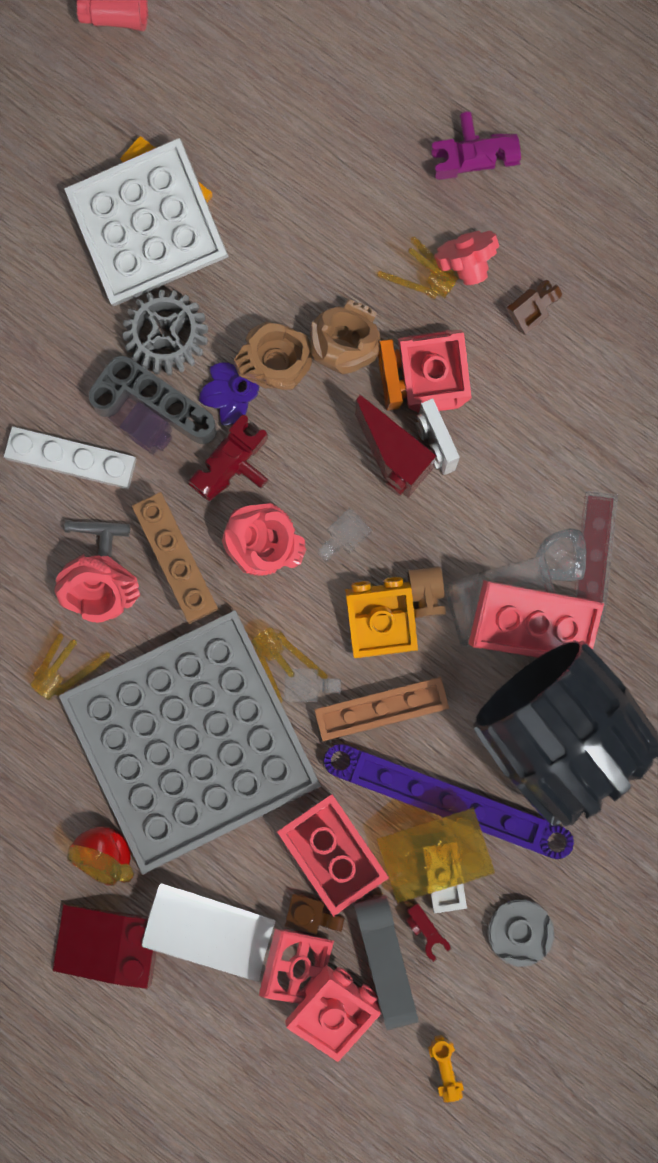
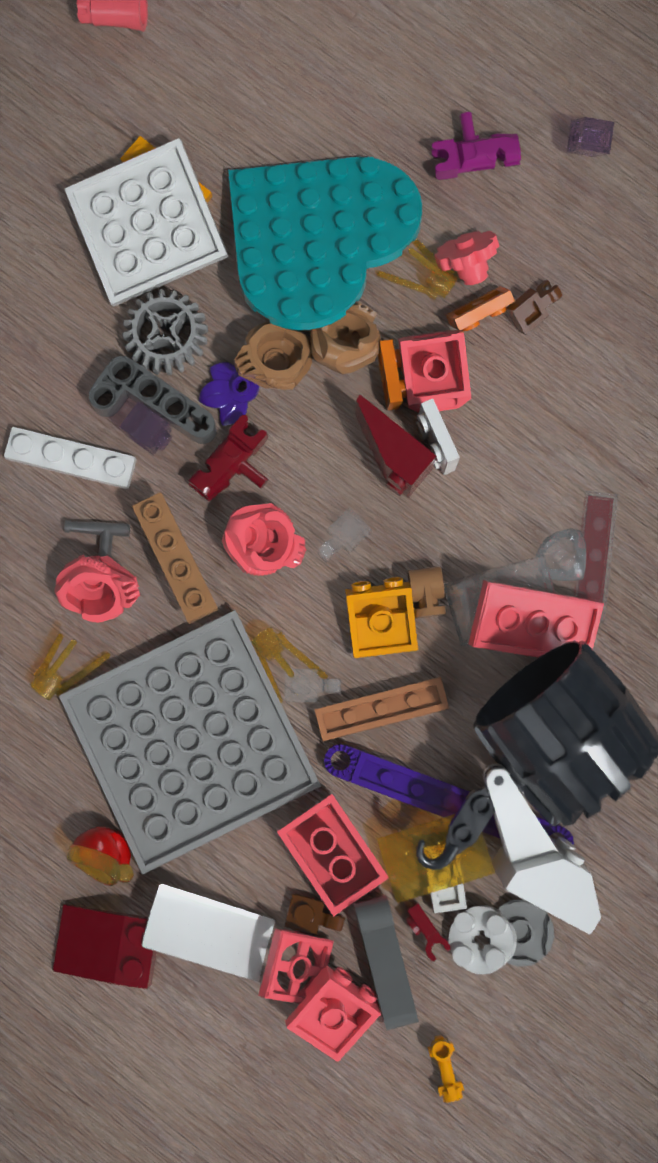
(315, 231): none -> teal plate
(490, 304): none -> orange plate
(495, 926): none -> white plate
(530, 861): none -> white slope
(590, 137): none -> clear purple brick

